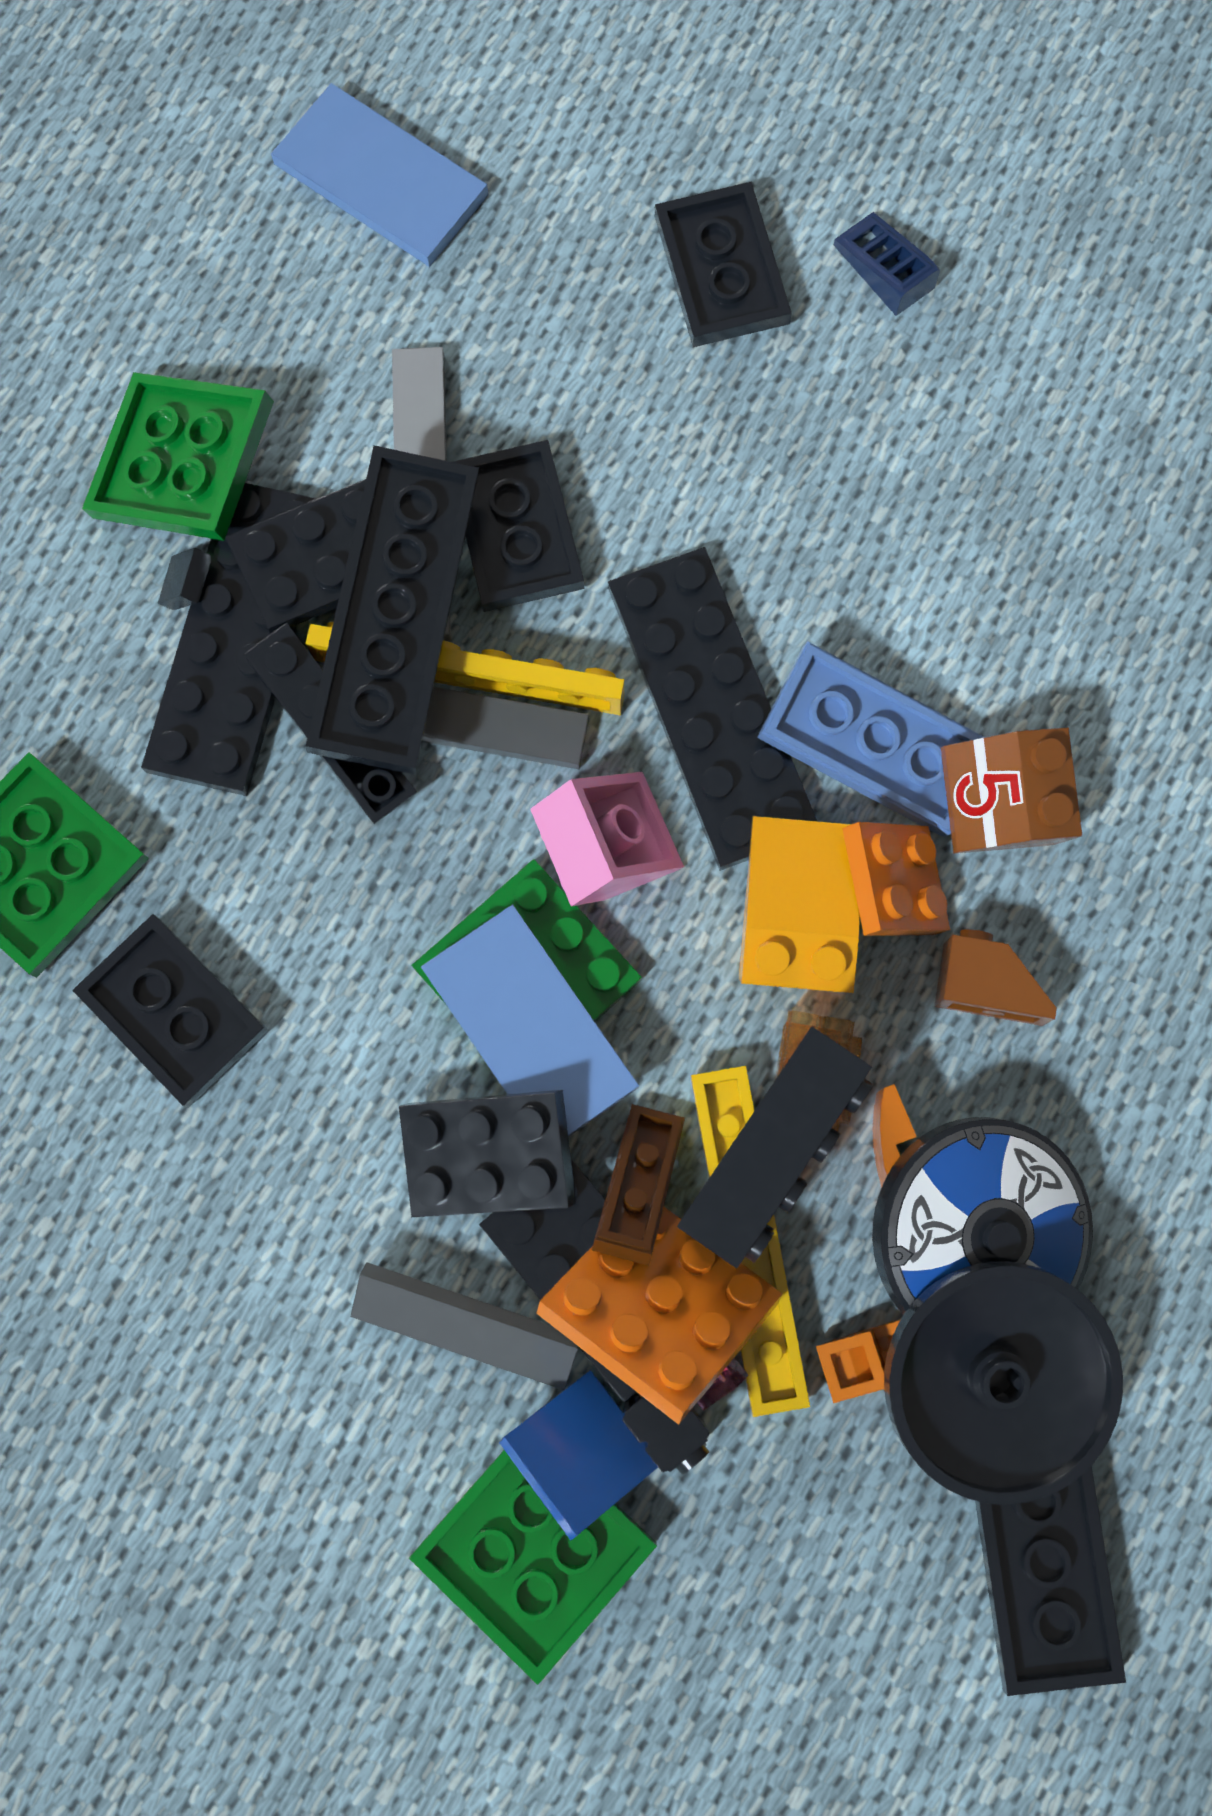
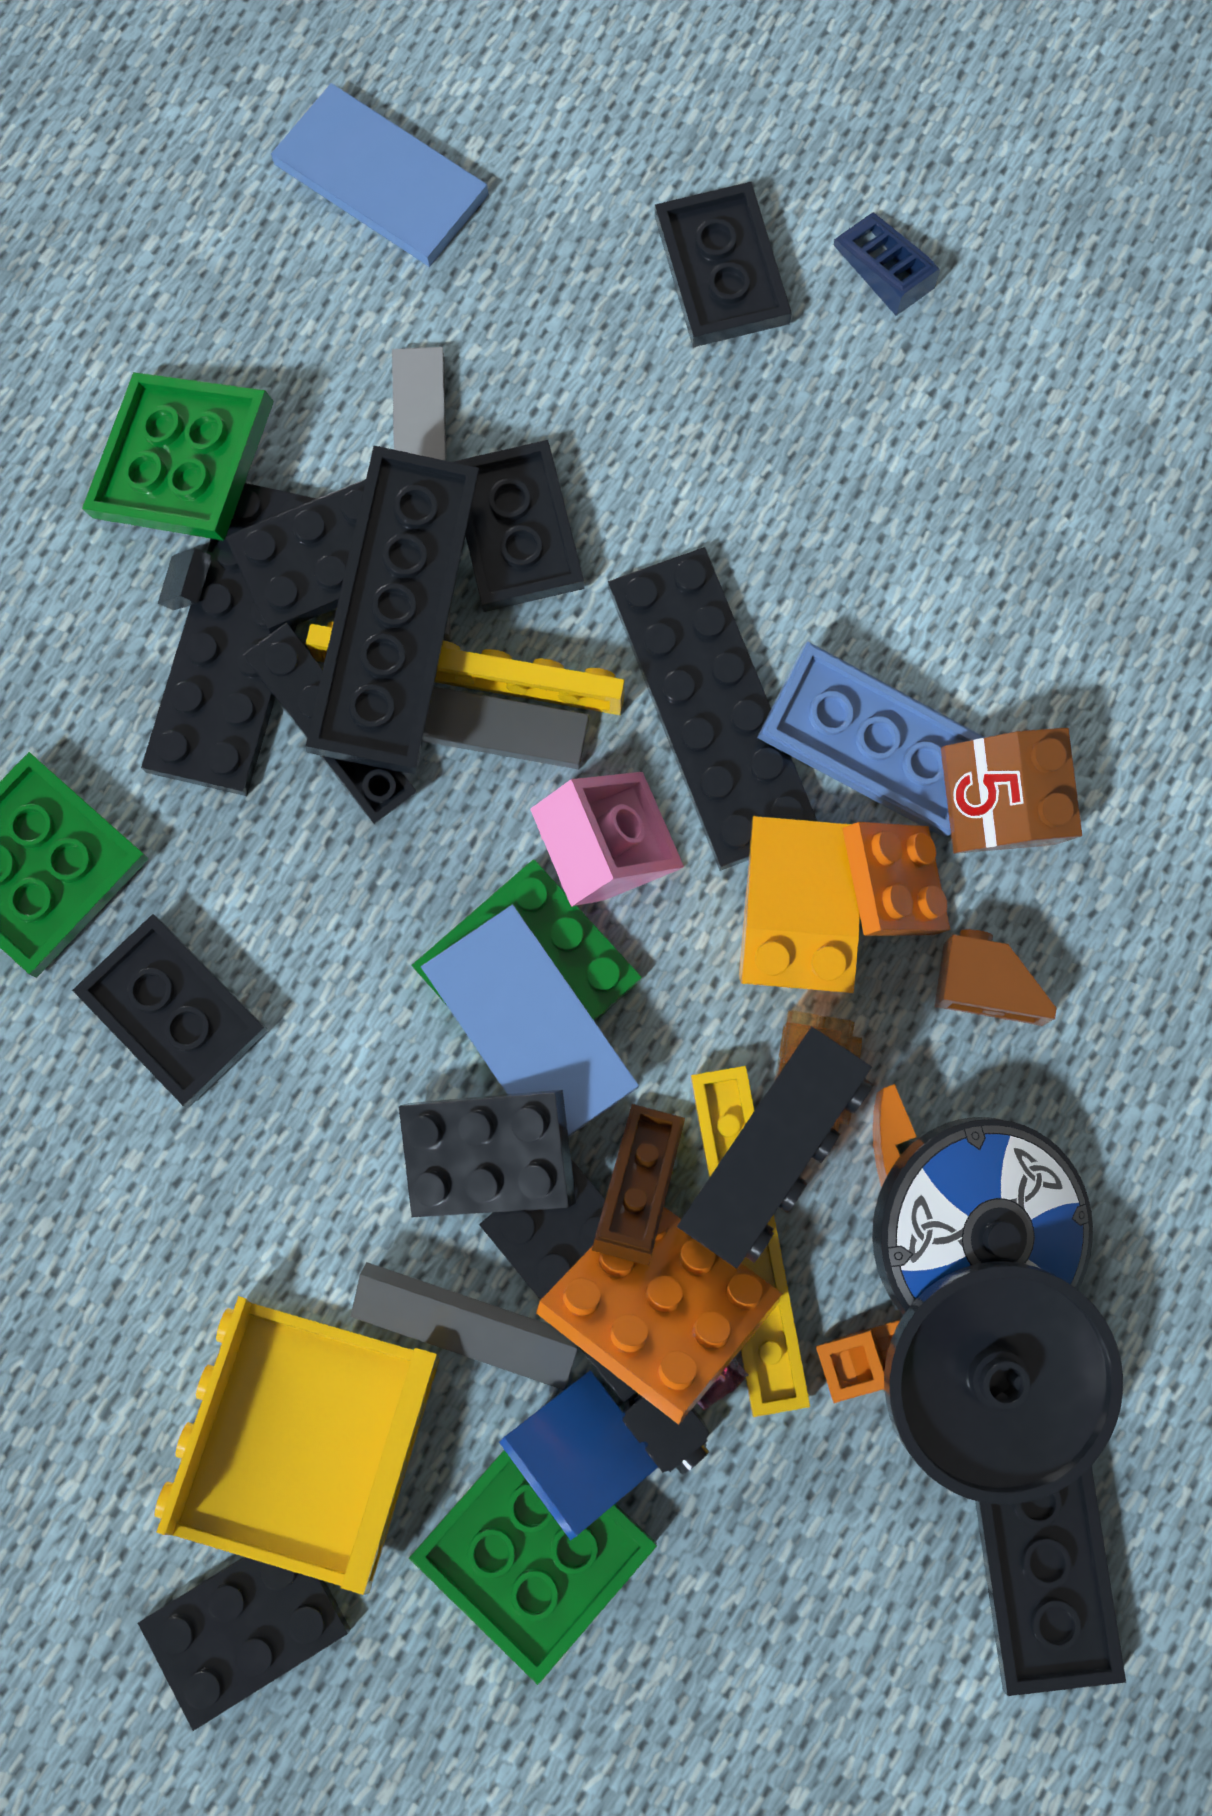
(240, 1634): none -> black plate
(298, 1445): none -> yellow panel

